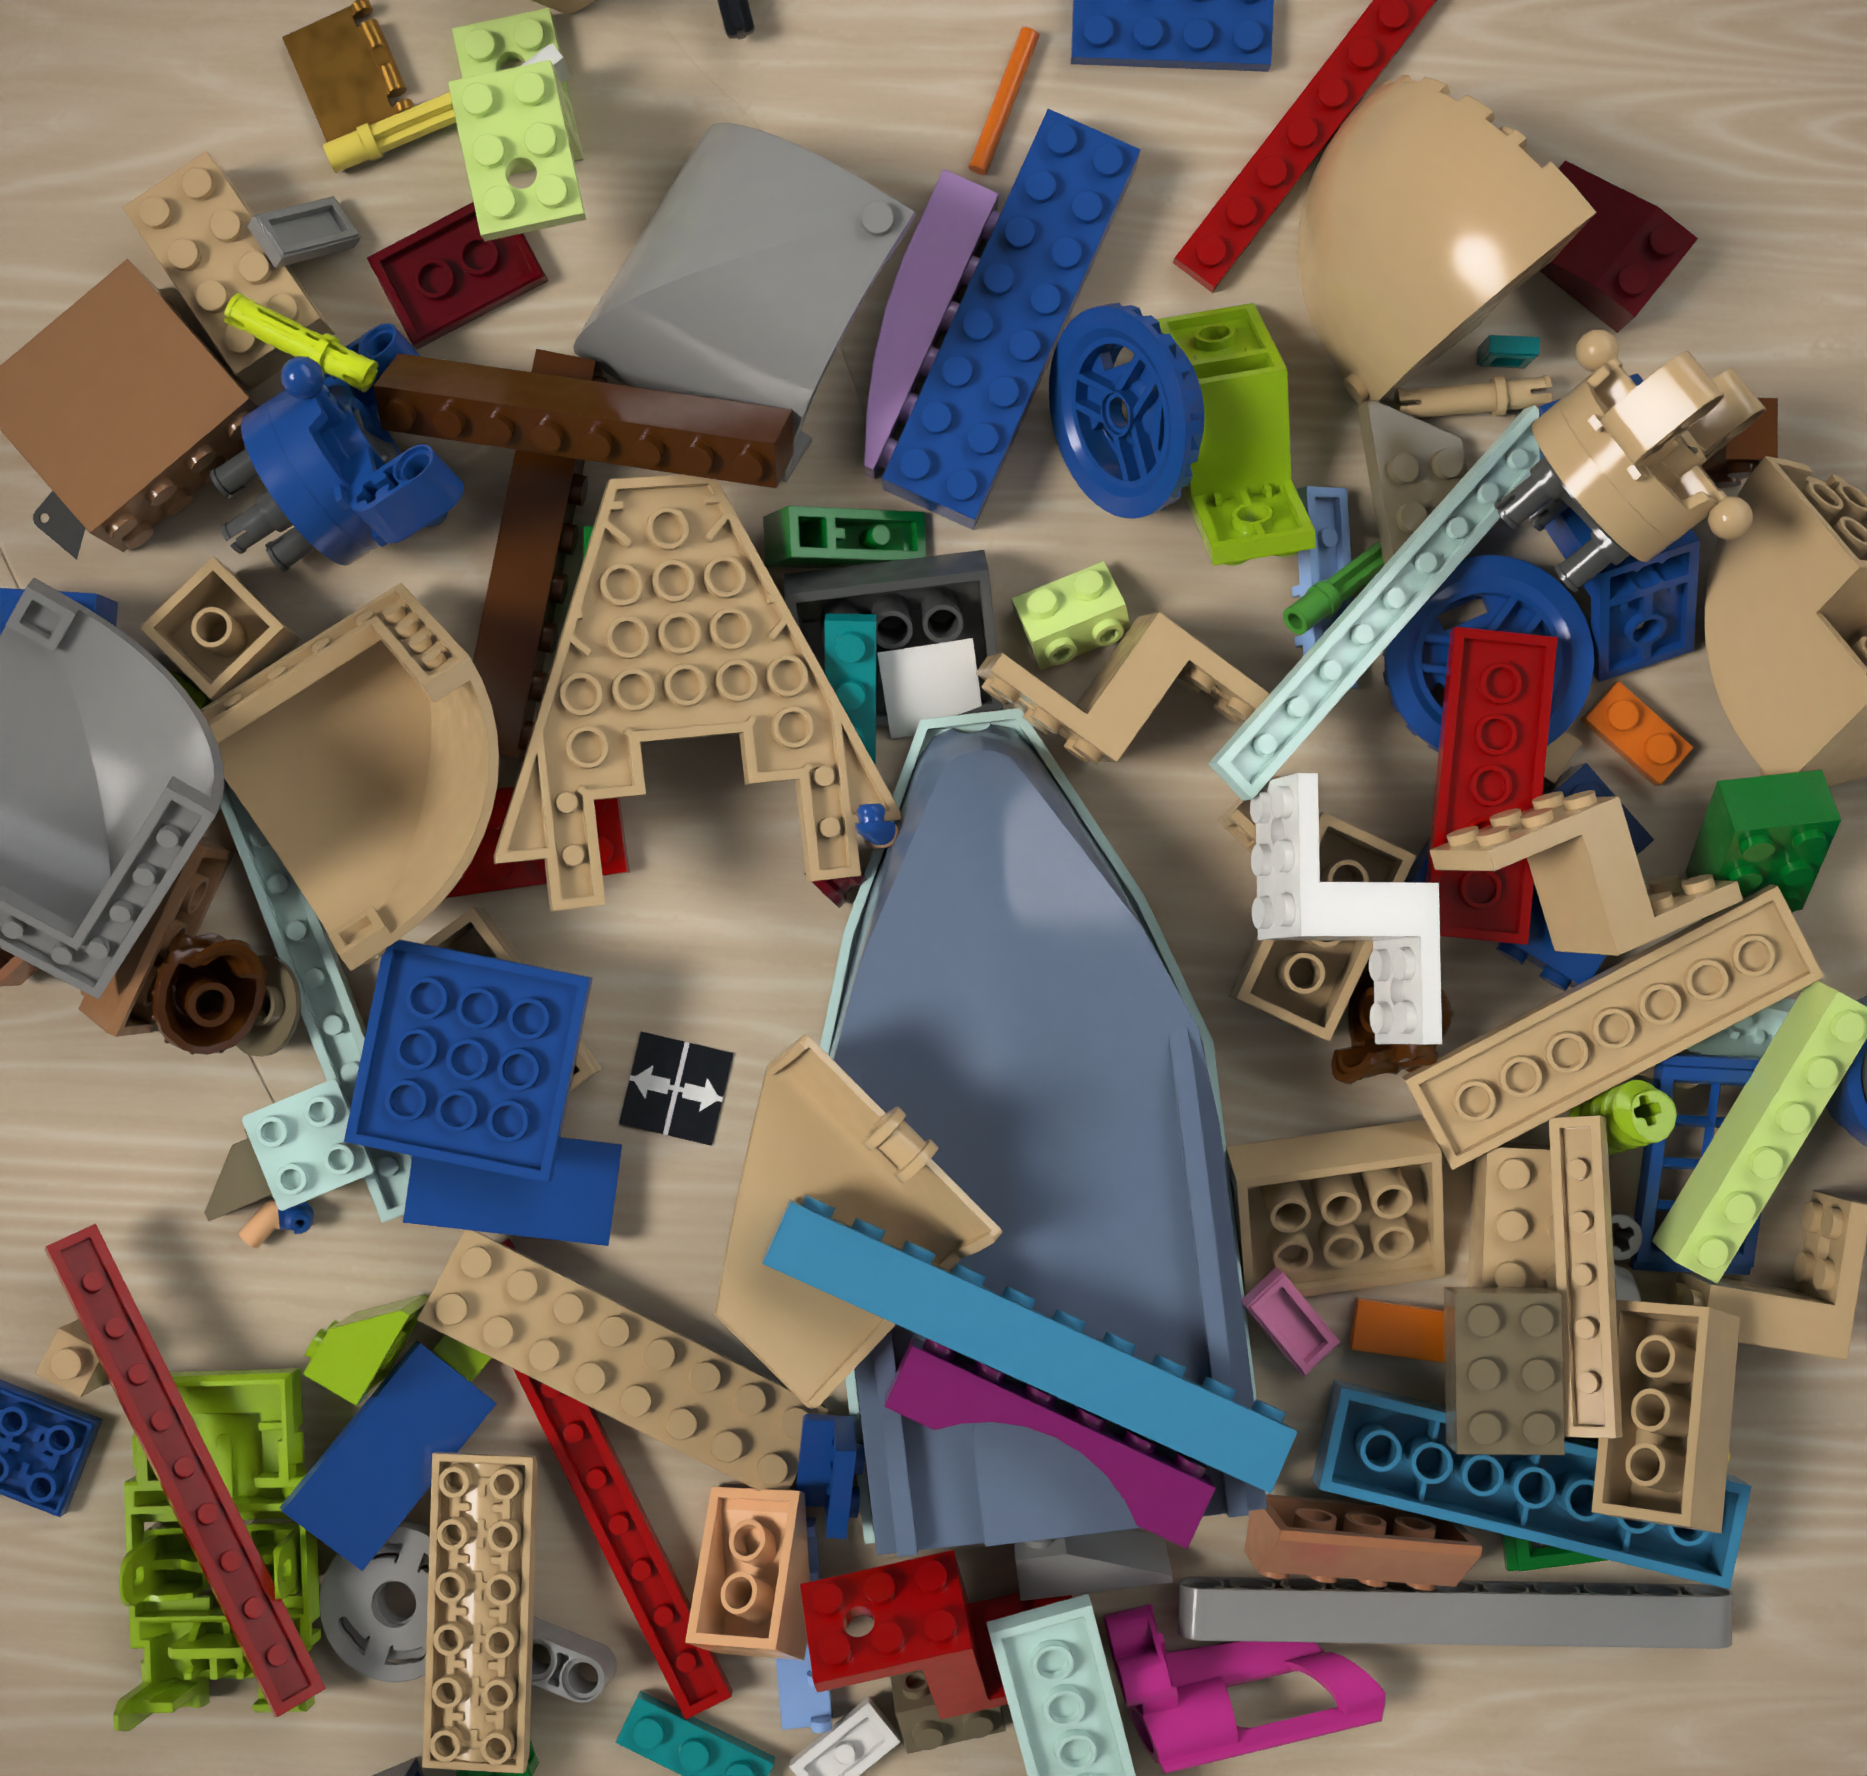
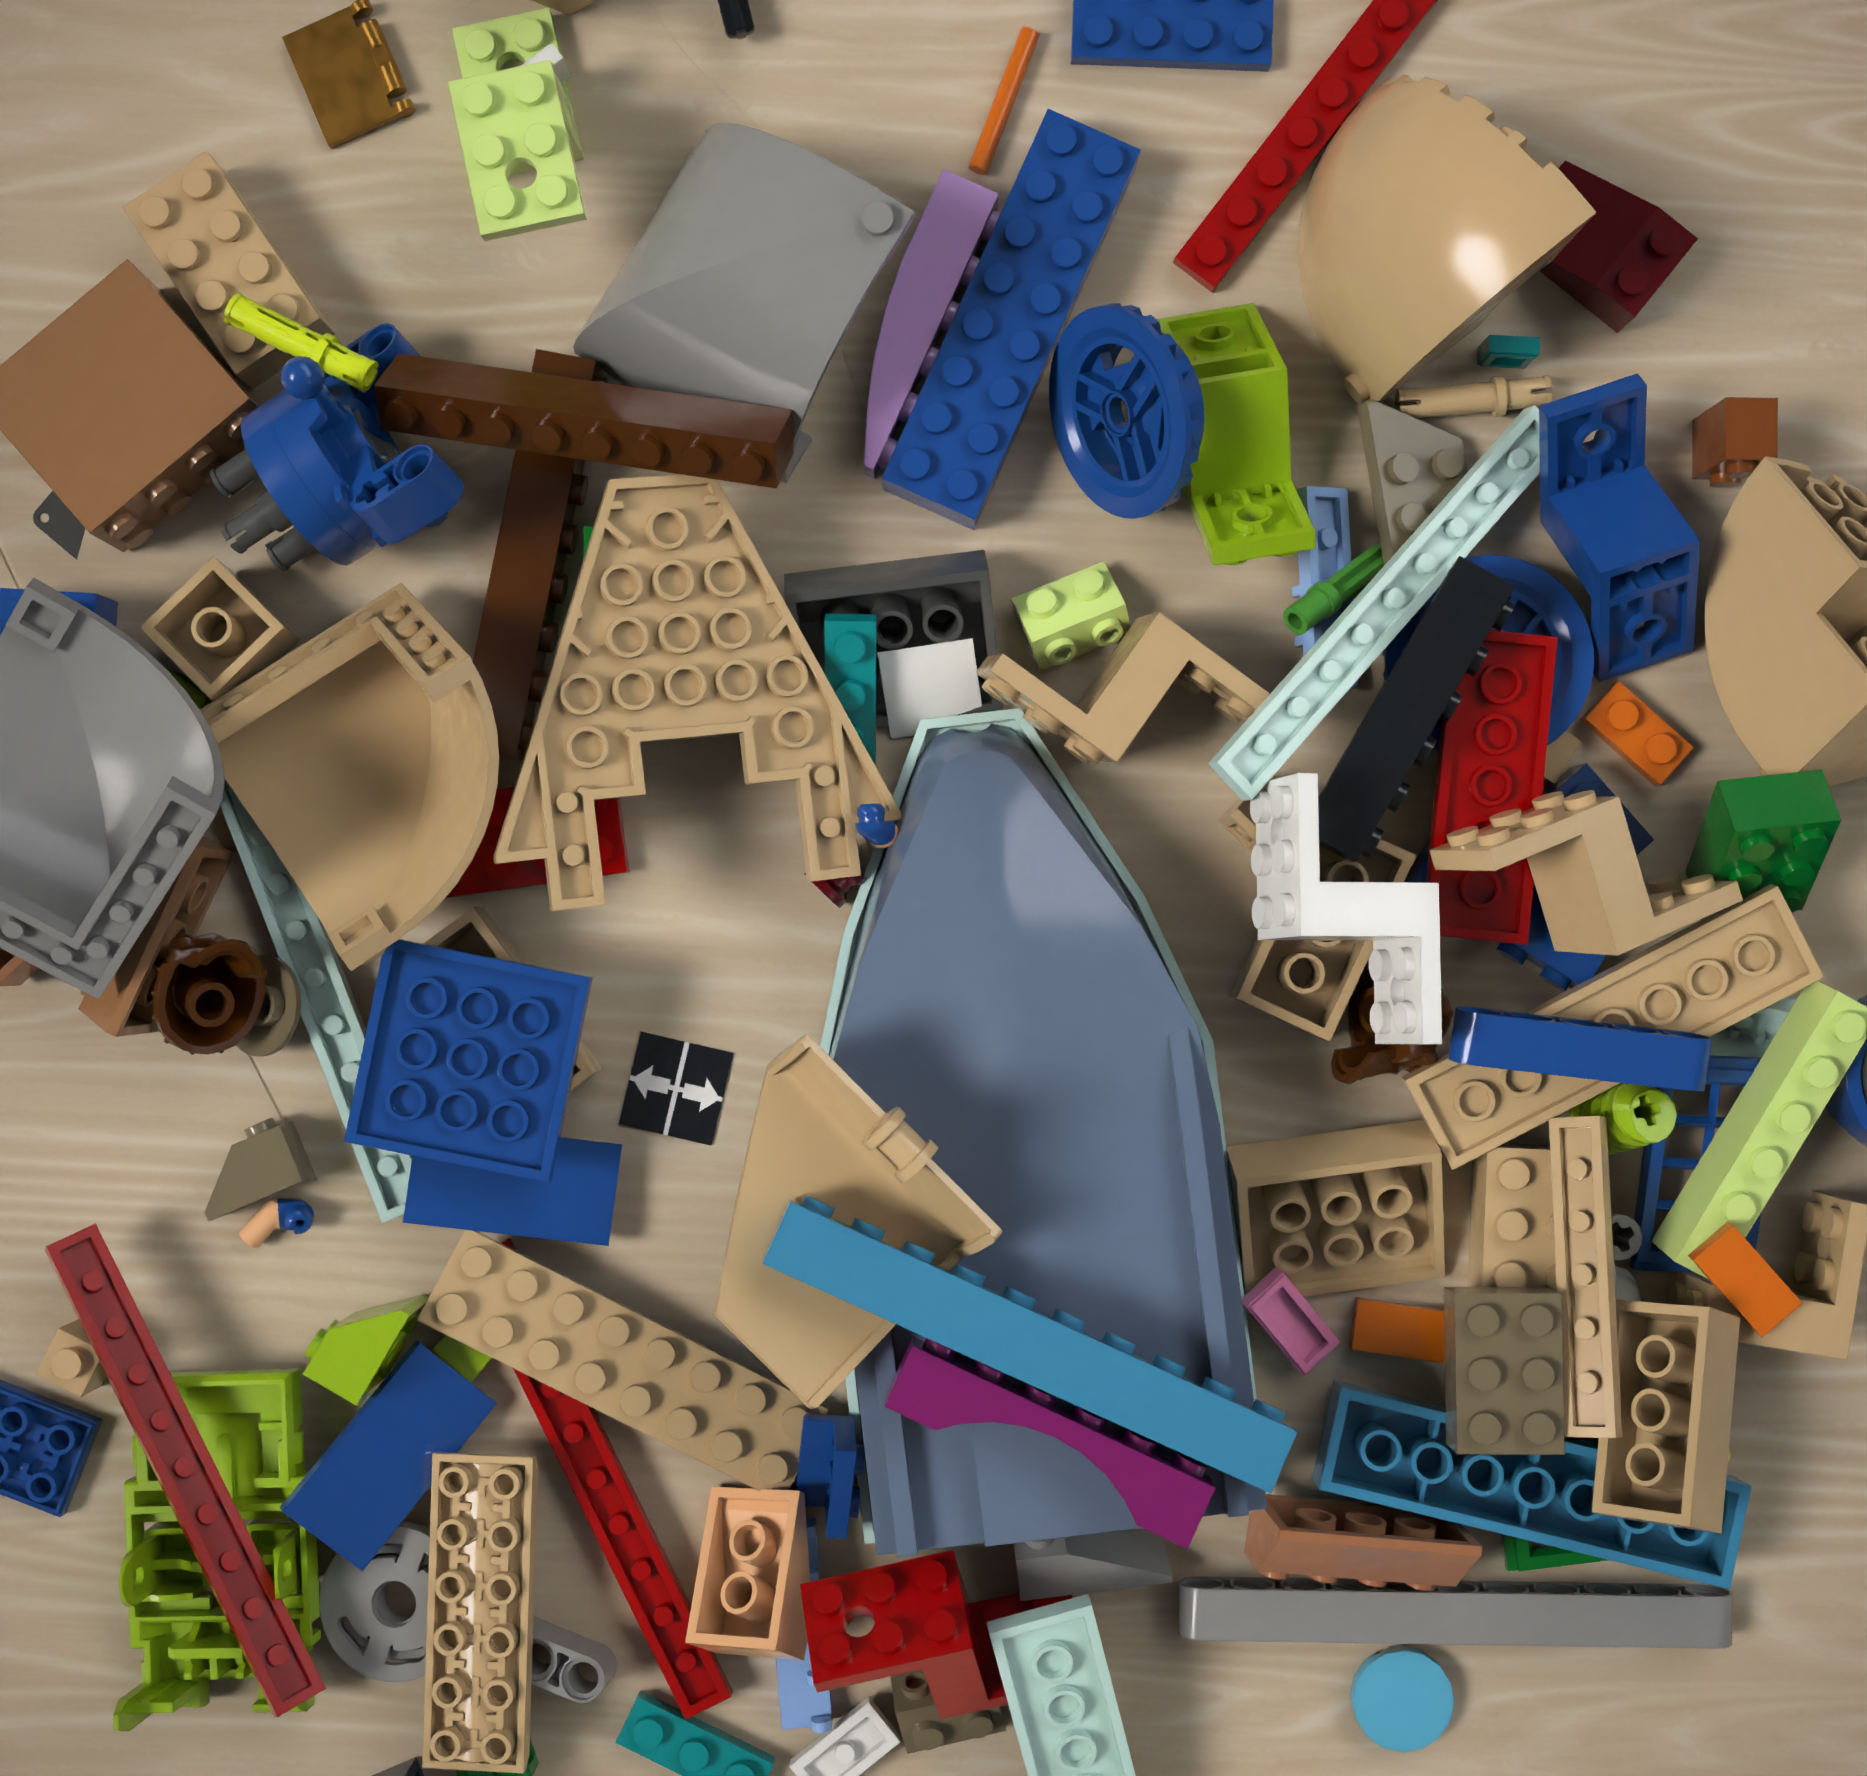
(304, 231): light grey tile -> none
(304, 1144): light aqua bracket -> none
(375, 139): light yellow axle -> none
(452, 275): dark red tile -> none
(841, 536): green slope -> none
(1184, 1702): dark pink panel -> none
(1402, 1698): none -> medium azure tile
(1409, 706): none -> black brick
(1580, 1048): none -> blue beam
(1634, 458): tan piece -> none
(1745, 1279): none -> orange tile

